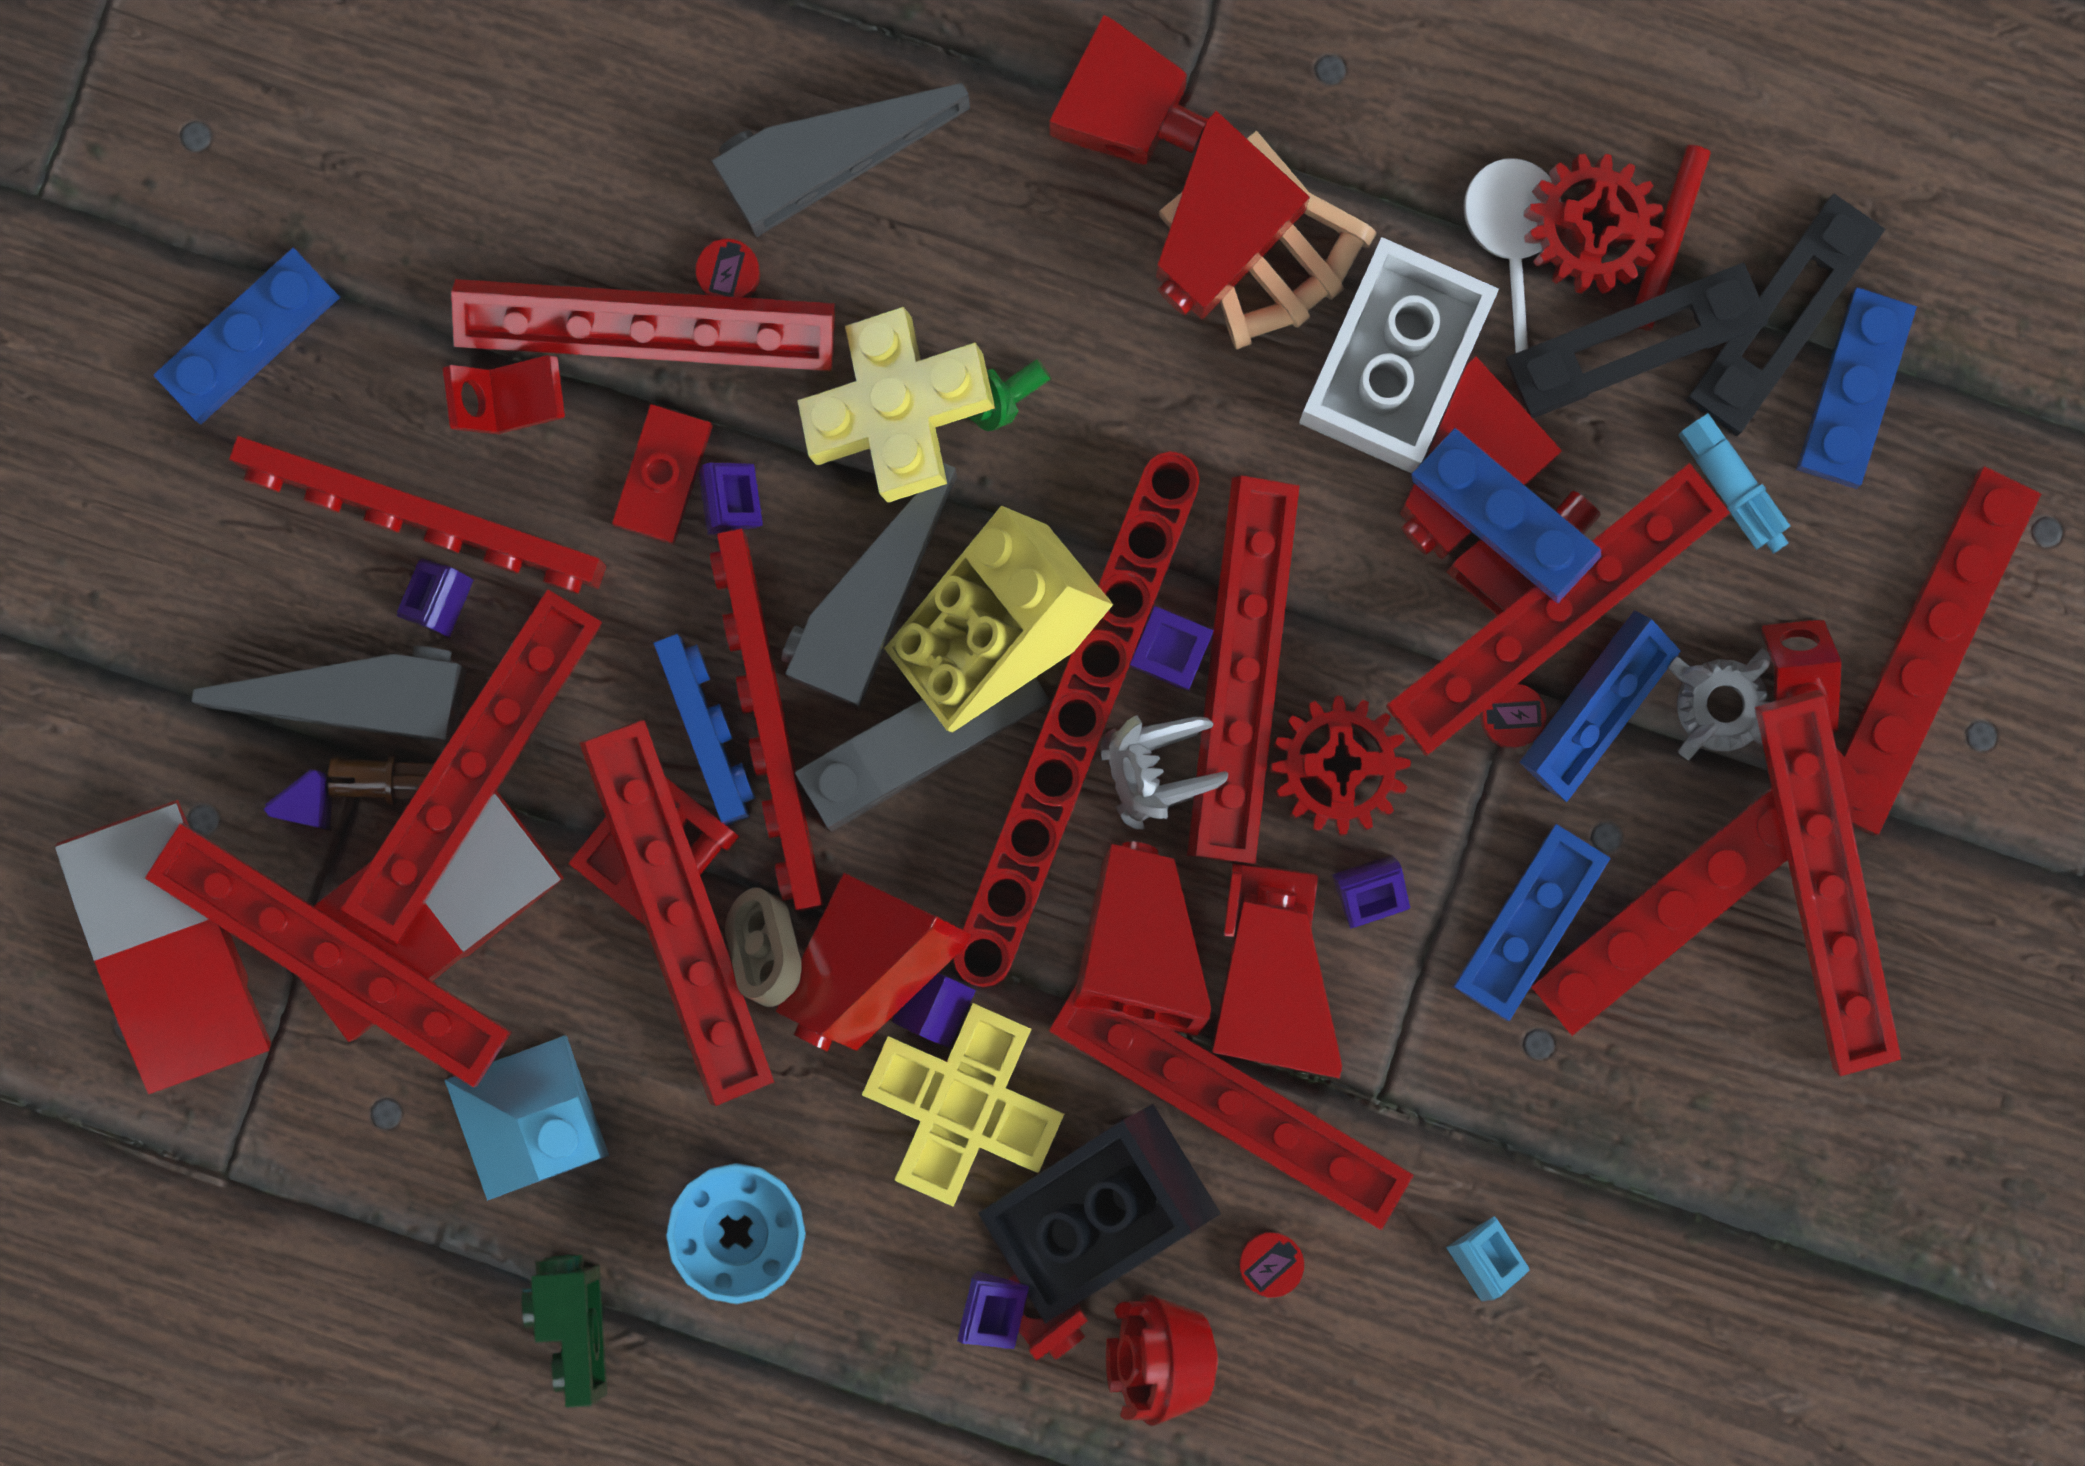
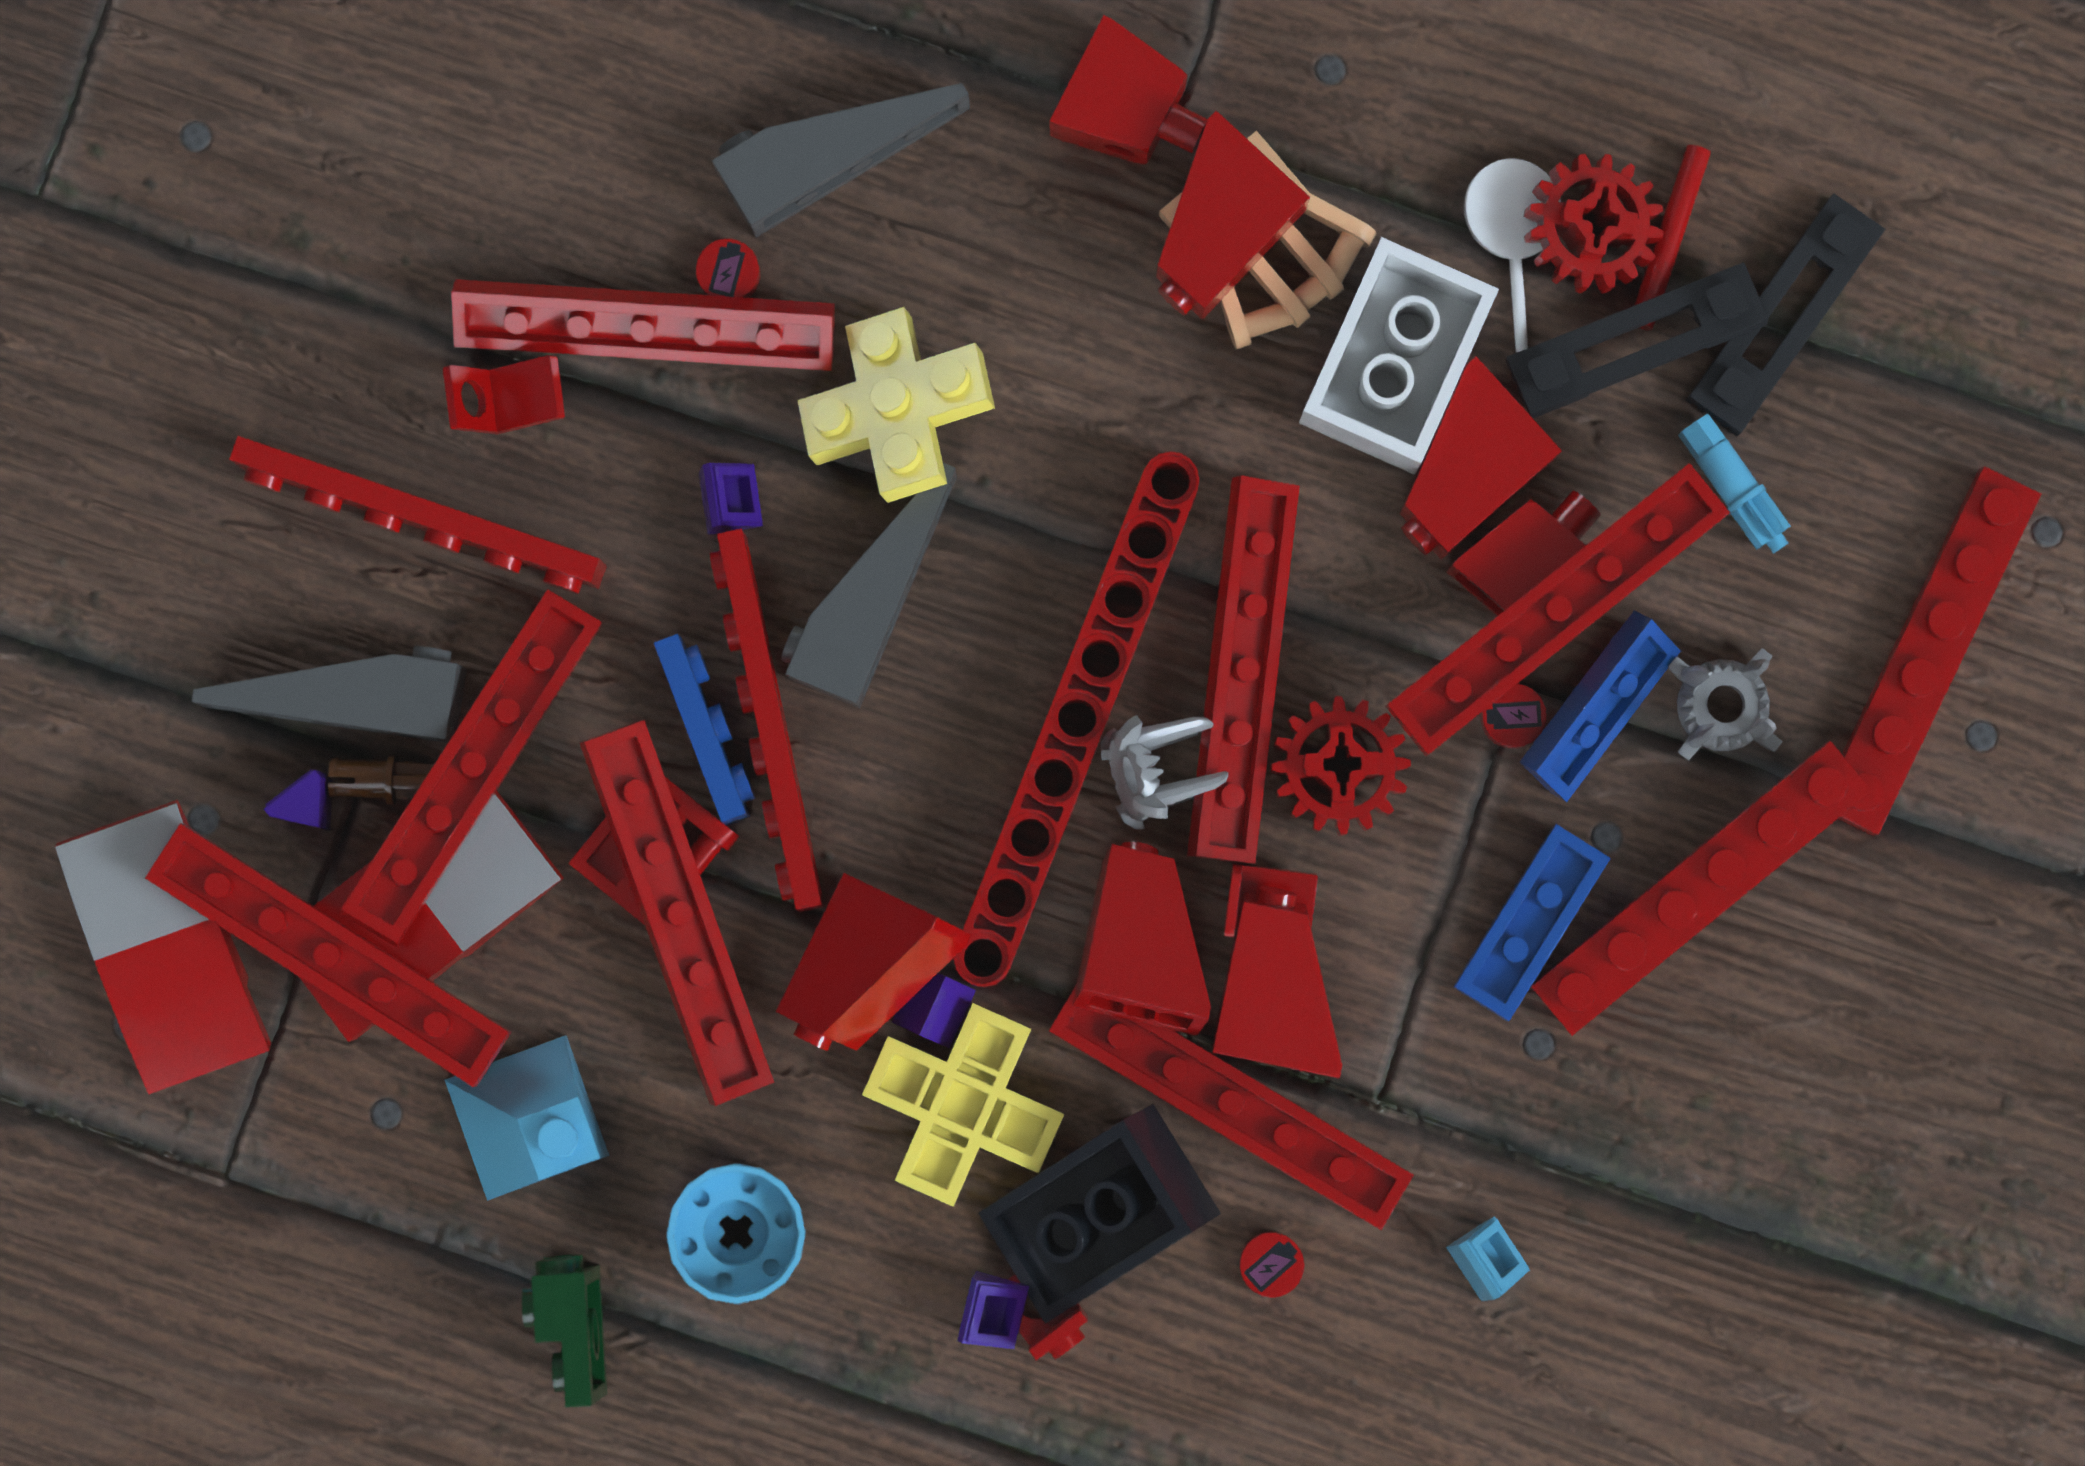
(246, 336): blue plate -> none
(435, 597): dark purple slope -> none
(662, 474): red plate -> none
(763, 947): dark tan plate -> none
(901, 753): dark grey slope -> none
(997, 619): light yellow slope -> none
(1010, 392): green plate -> none
(1161, 1359): red cone -> none
(1171, 648): dark purple tile -> none
(1372, 891): dark purple slope -> none
(1506, 515): blue plate -> none
(1808, 669): red bracket -> none
(1828, 882): red plate -> none
(1856, 388): blue plate -> none

